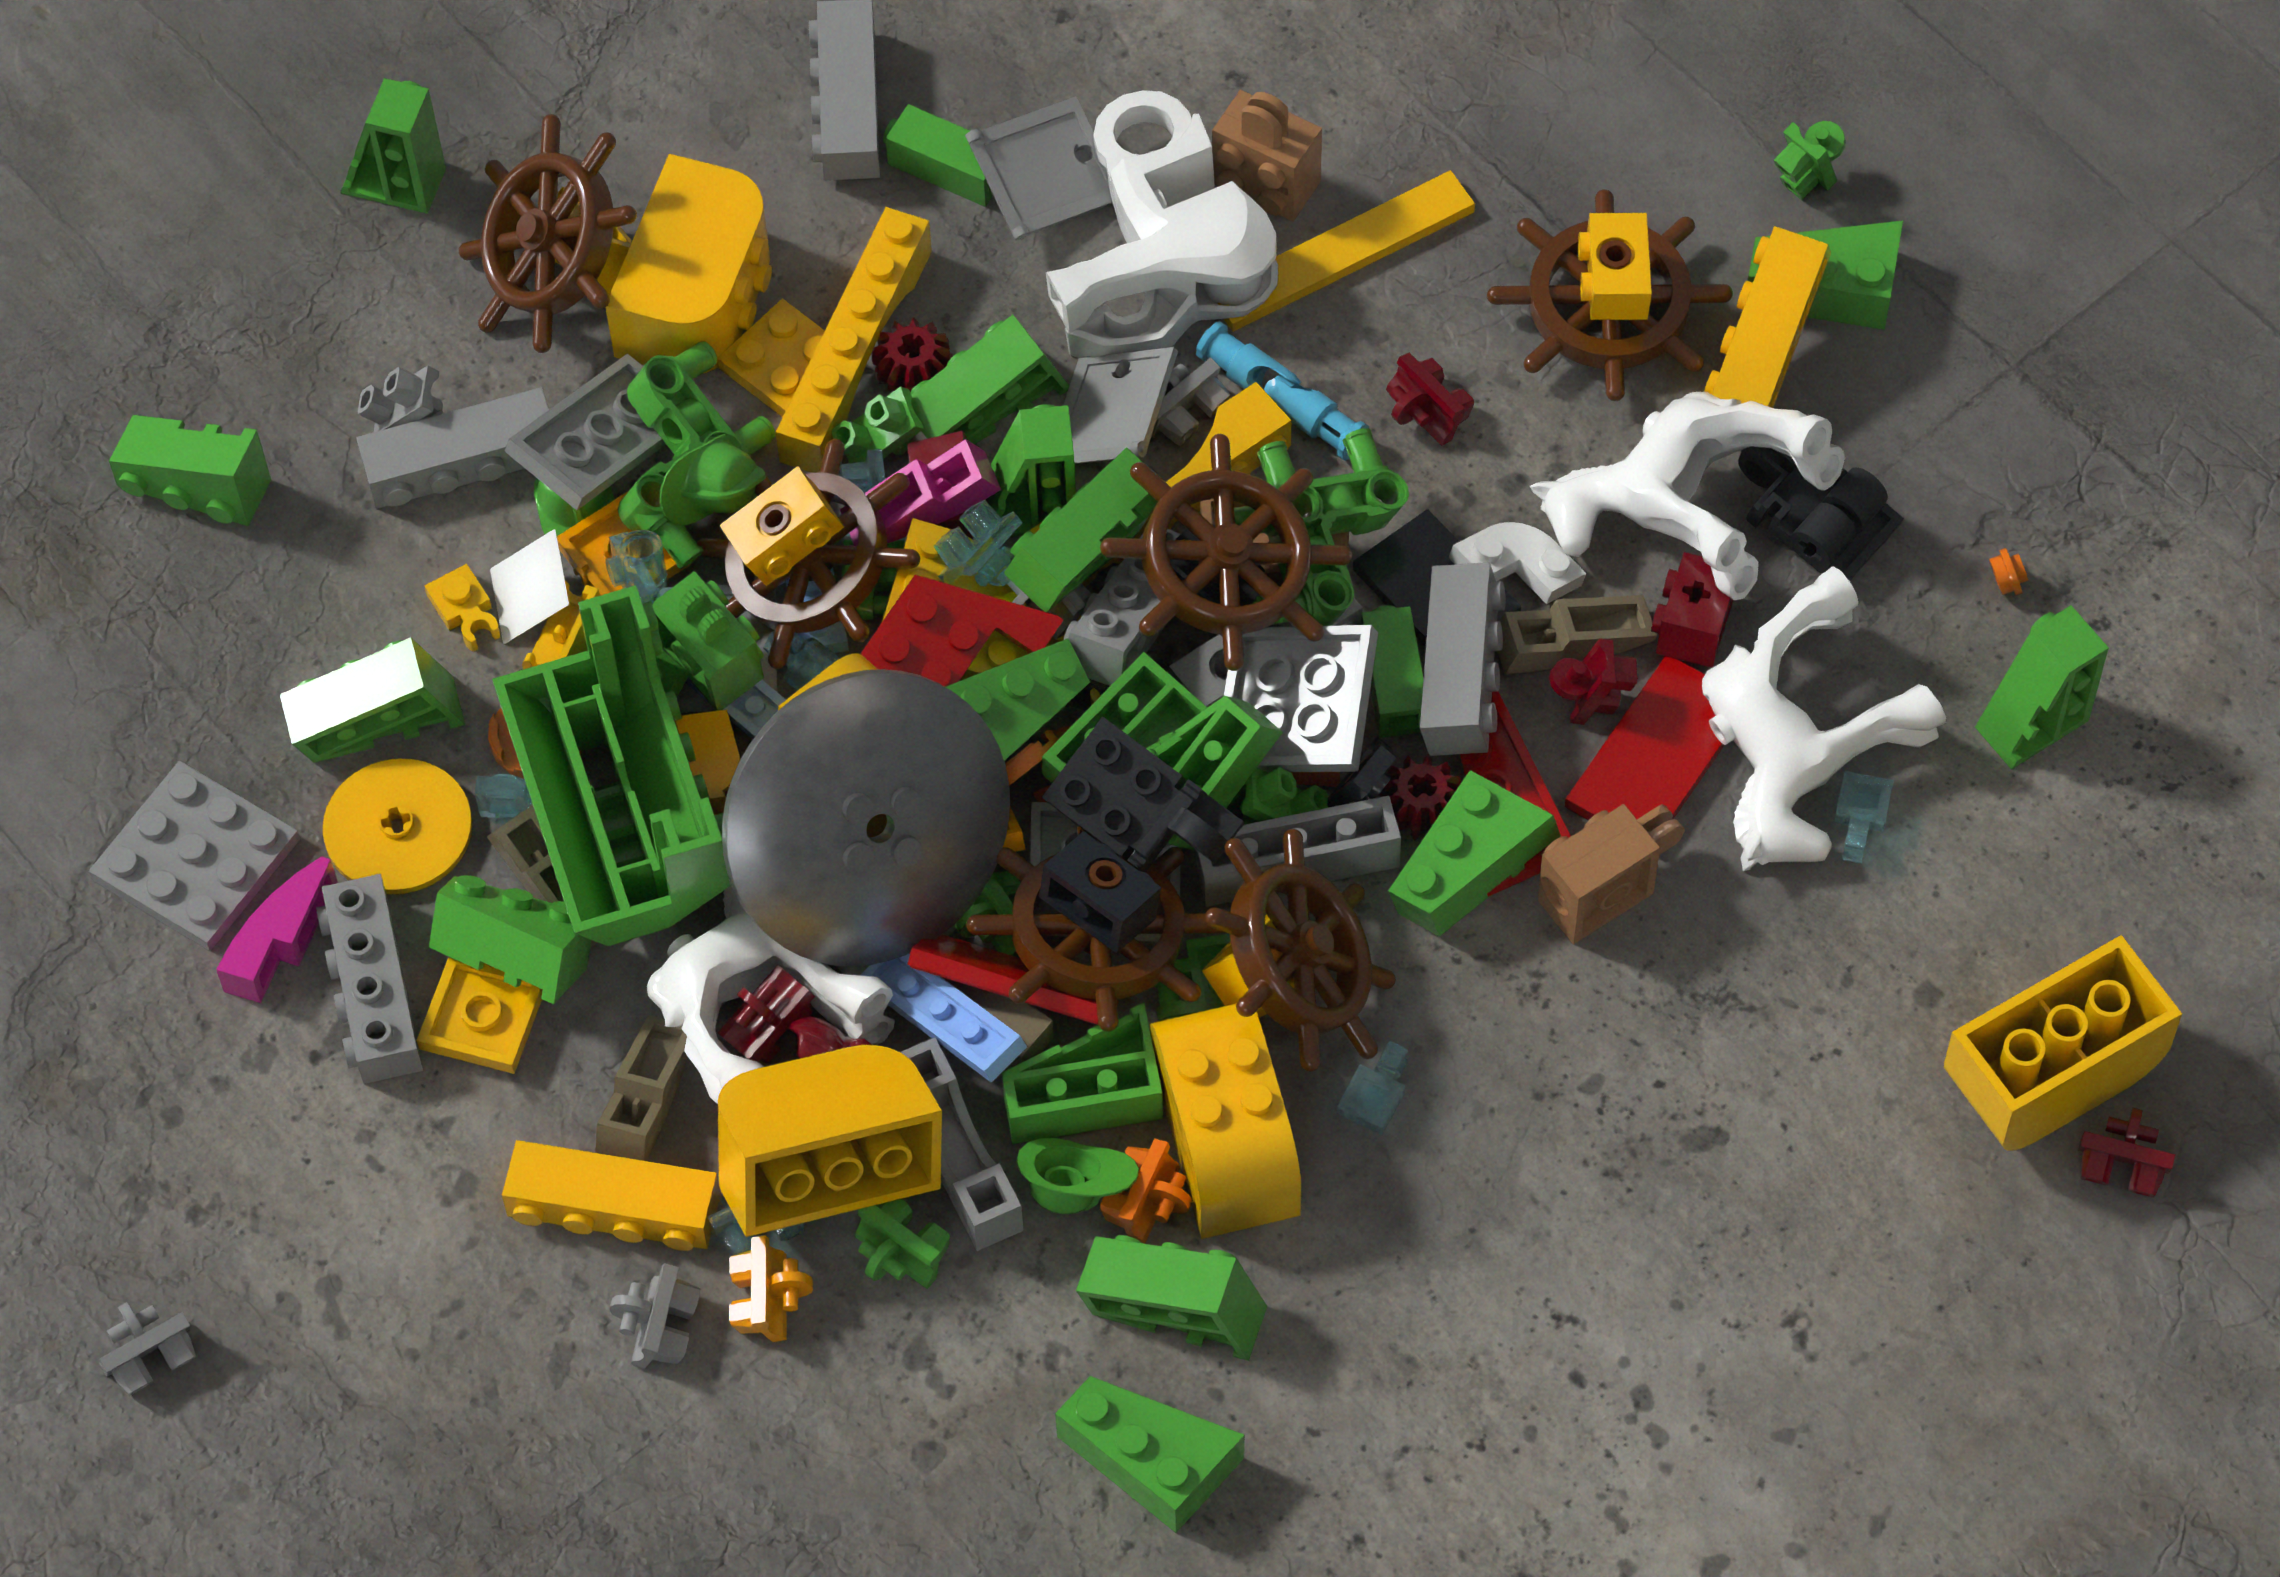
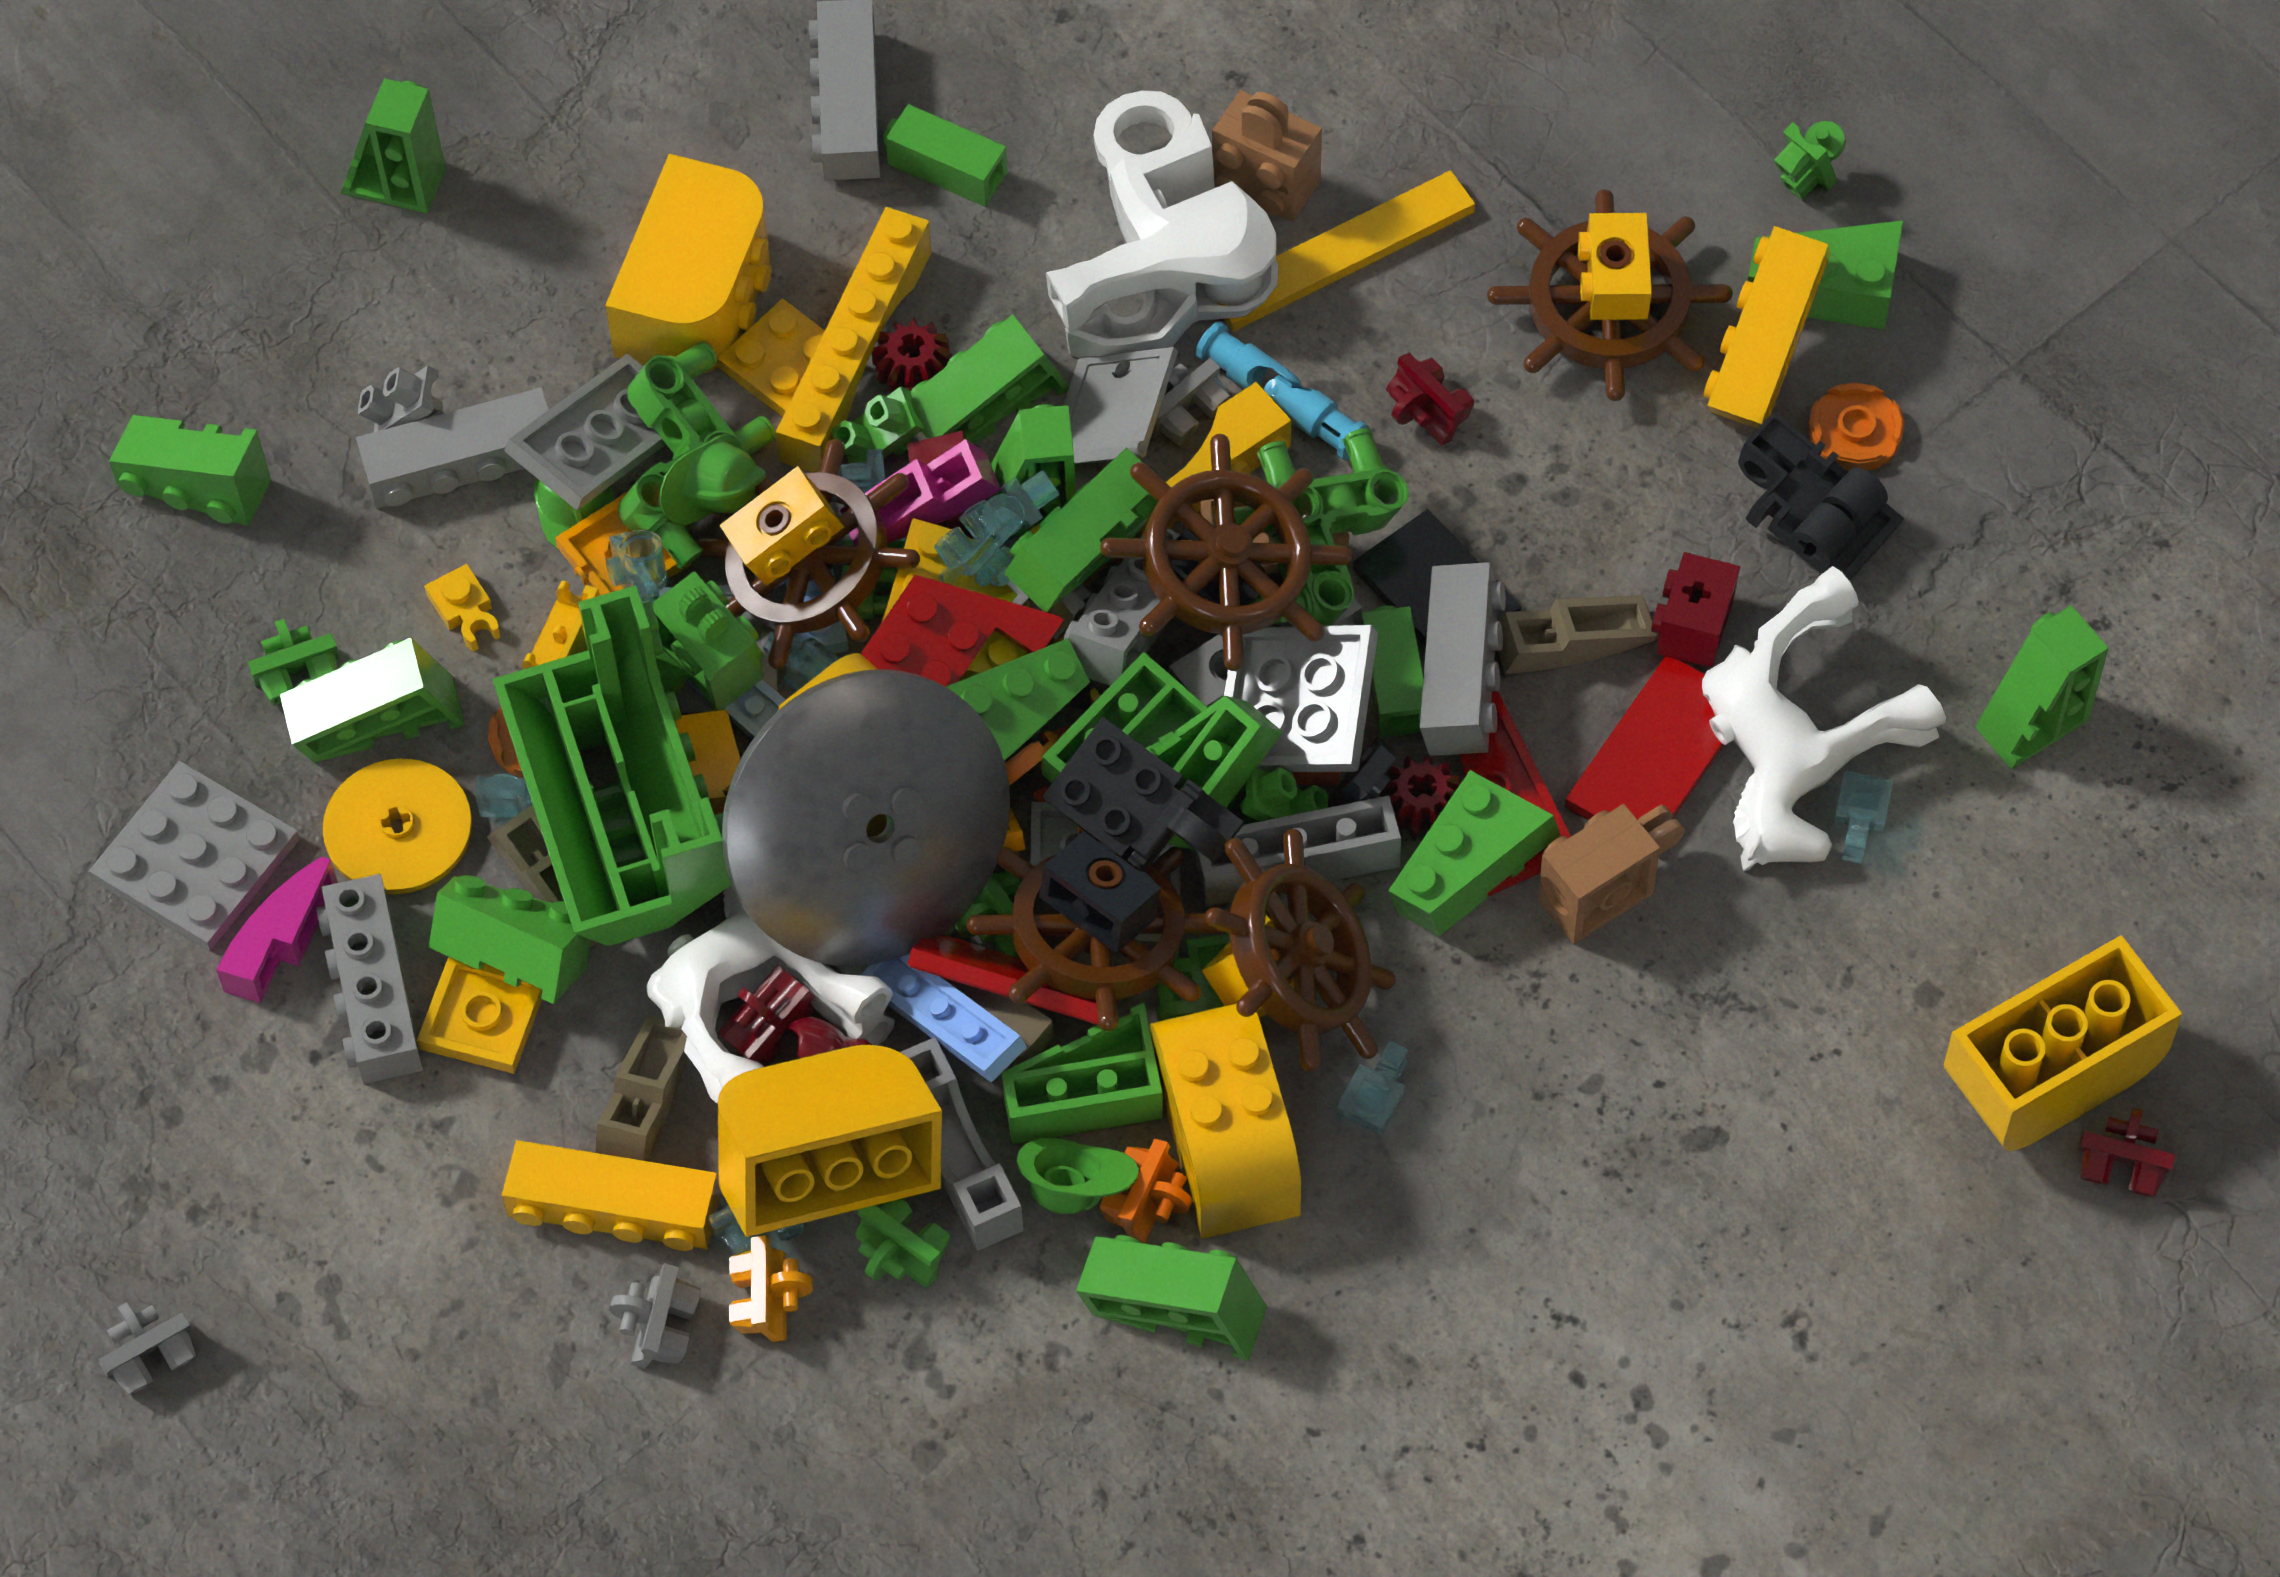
(274, 669): none -> bright green hips
(529, 586): white sticker -> none
(567, 228): reddish brown brick -> none
(1018, 505): none -> clear light blue hips
(1042, 167): light grey container -> none
(1149, 1449): bright green wedge -> none
(1522, 550): white plate -> none
(1594, 681): dark red hips -> none
(1666, 470): white animal -> none
(1857, 425): none -> orange tile
(2008, 572): orange plate -> none

